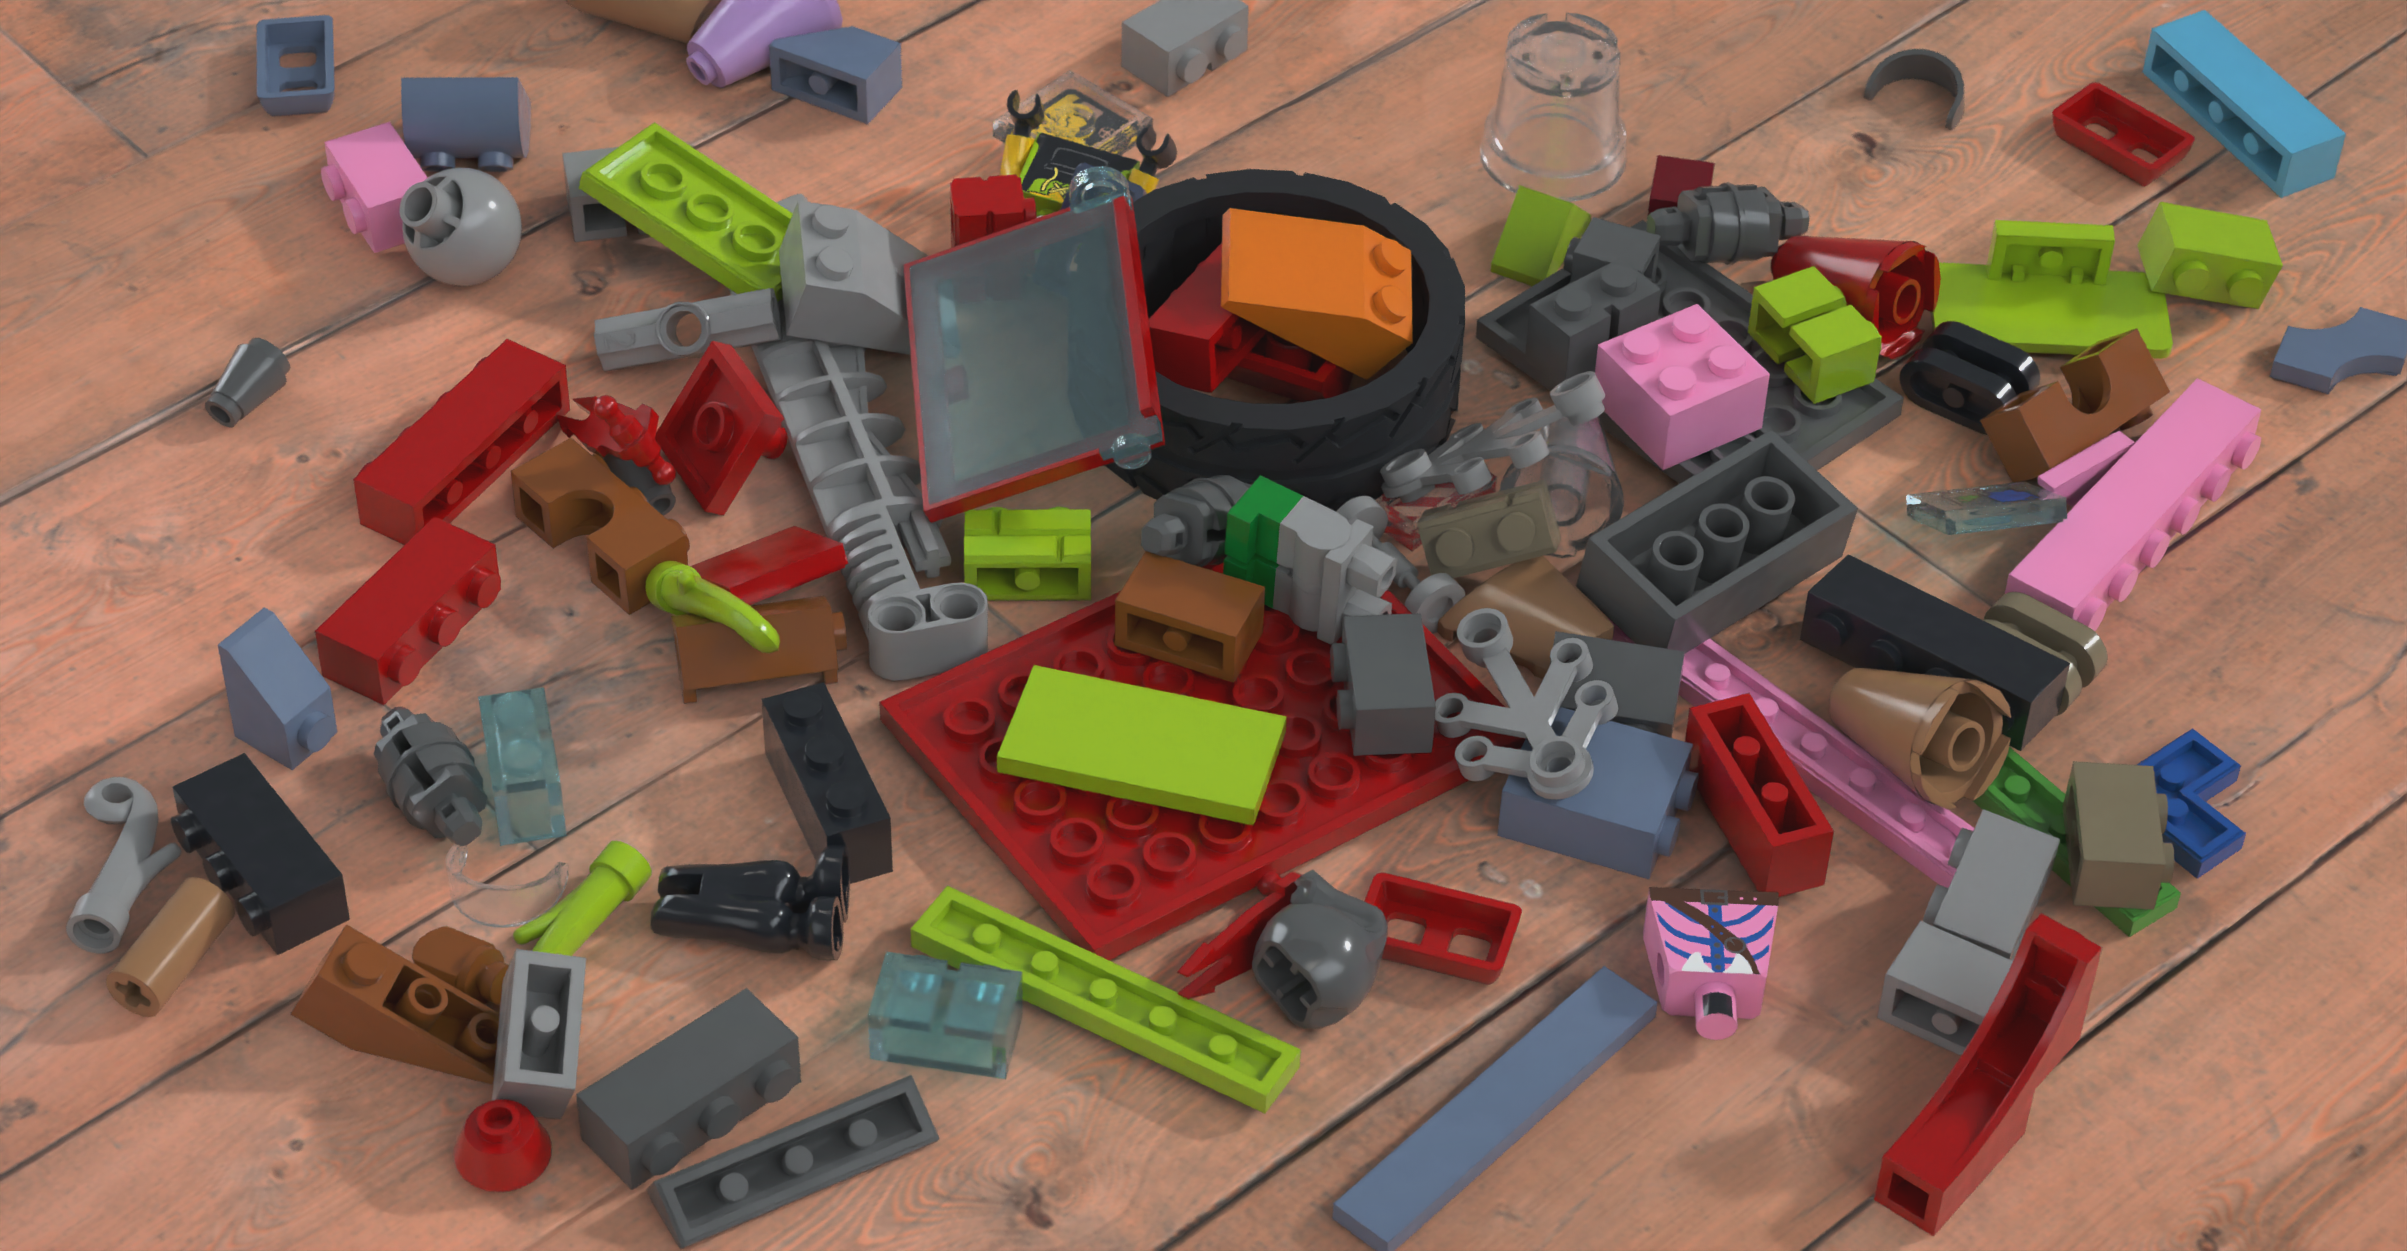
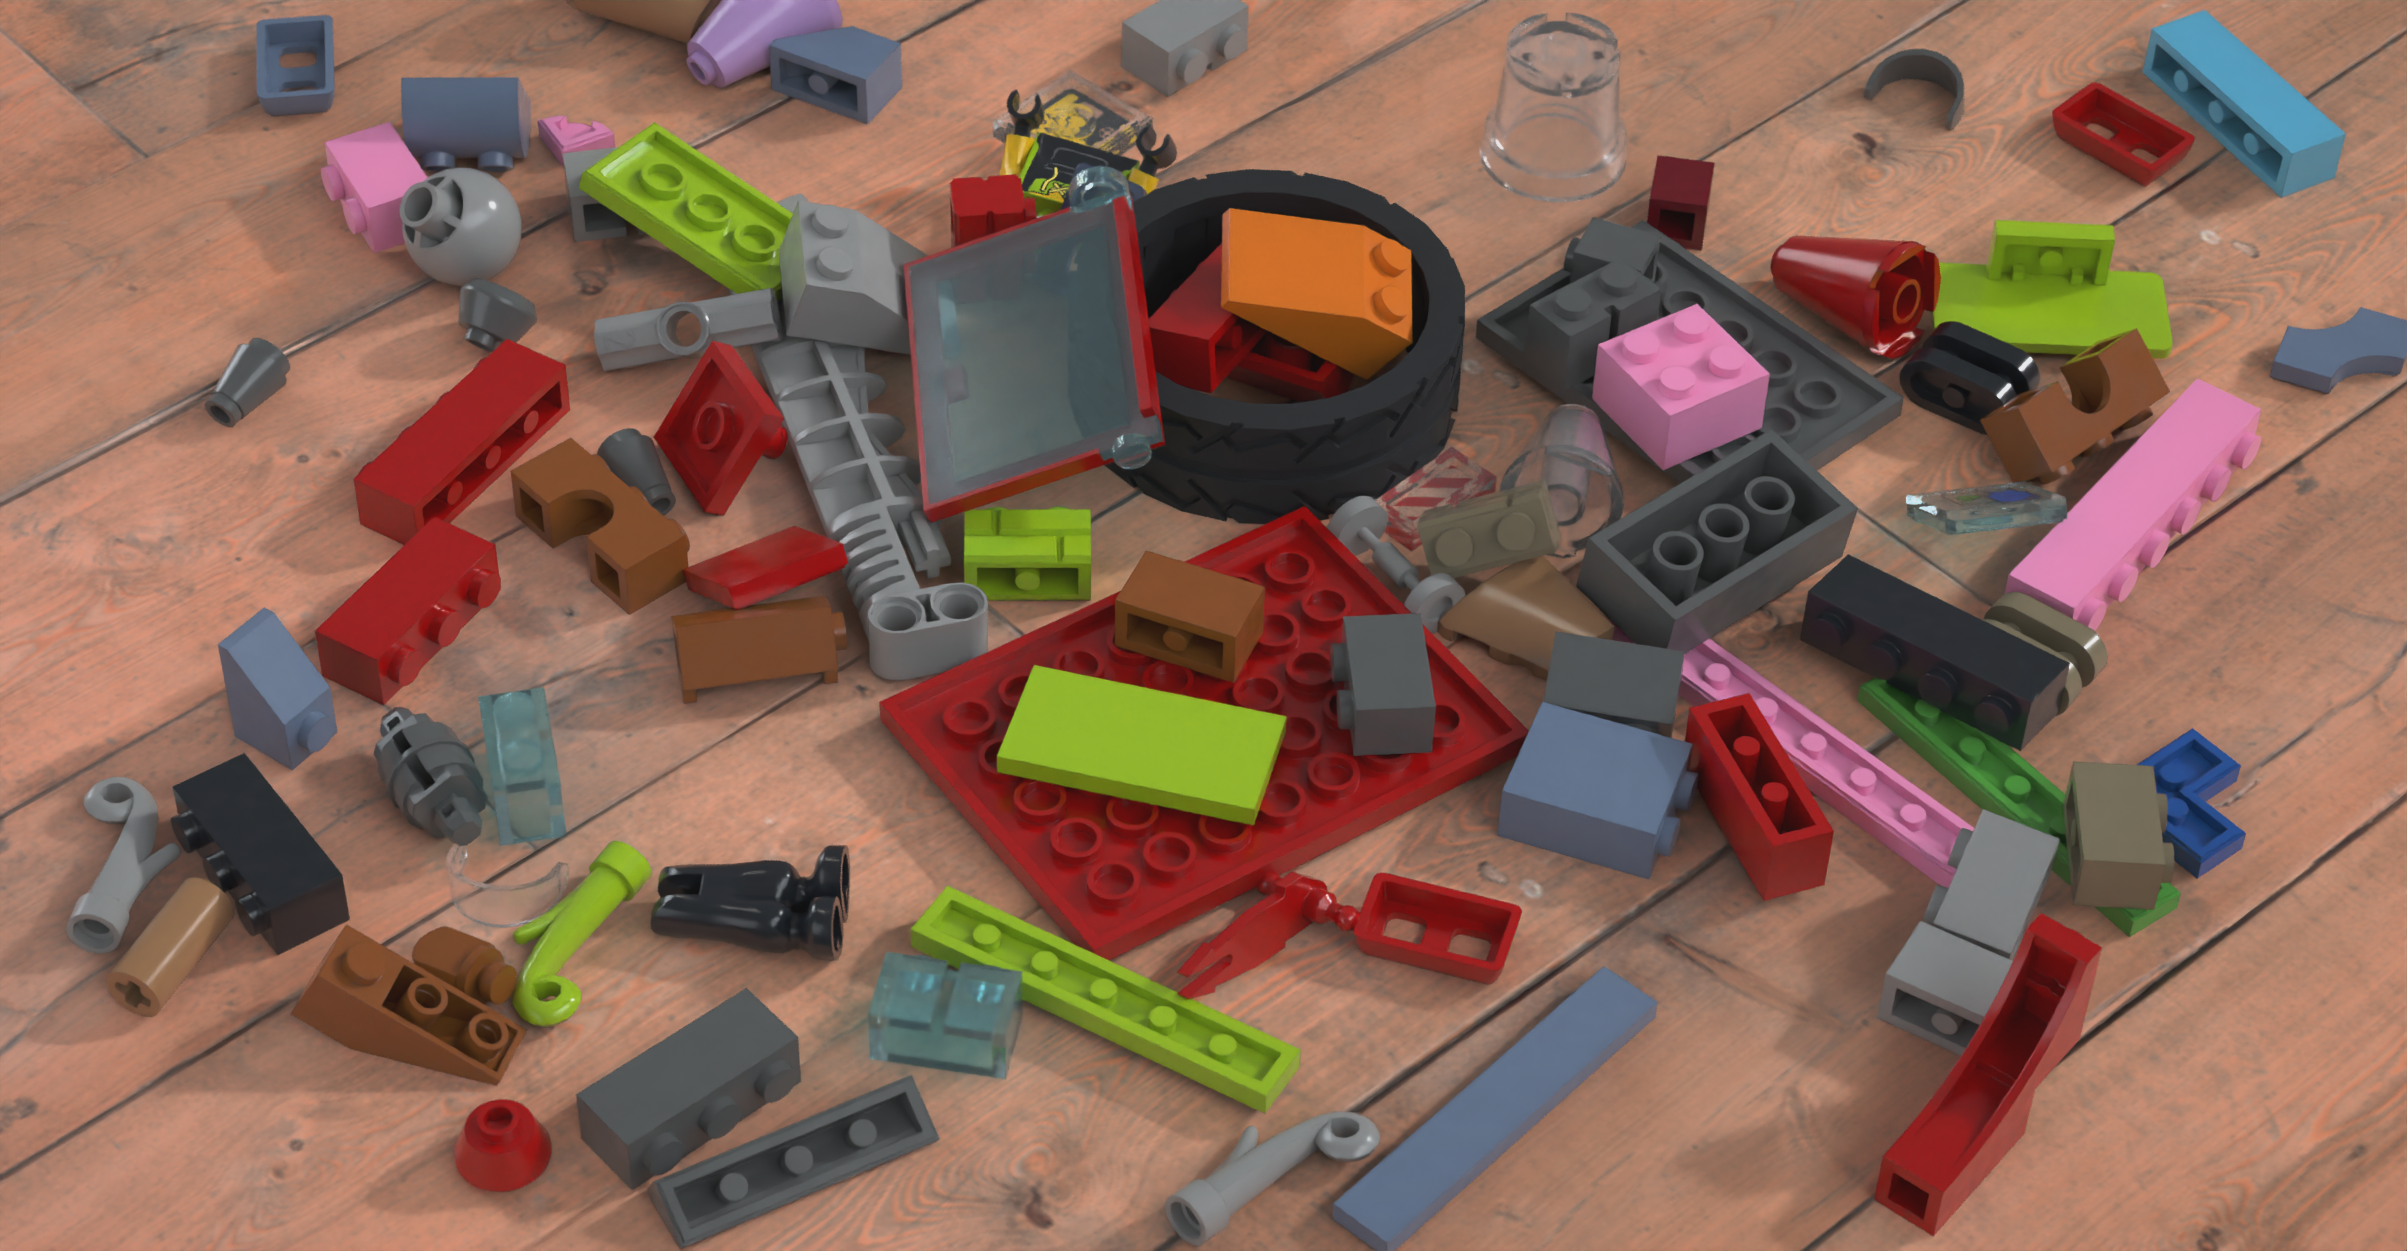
(493, 314): none -> dark grey cone
(539, 1031): light grey brick -> none
(573, 137): none -> bright pink tile
(621, 433): red piece -> none
(681, 591): lime plant -> none
(826, 779): black brick -> none
(1193, 520): dark grey piece -> none
(1205, 1205): none -> light grey plant
(1306, 558): light grey hips -> none
(1320, 953): dark grey piece -> none
(1512, 435): light grey plant -> none
(1537, 236): lime slope -> none
(1557, 764): light grey plant -> none
(1710, 953): bright pink torso -> none
(1728, 223): dark grey piece -> none
(1812, 318): lime piece -> none
(1925, 729): medium nougat cone -> none
(2082, 471): bright pink tile -> none
(2209, 255): lime brick -> none

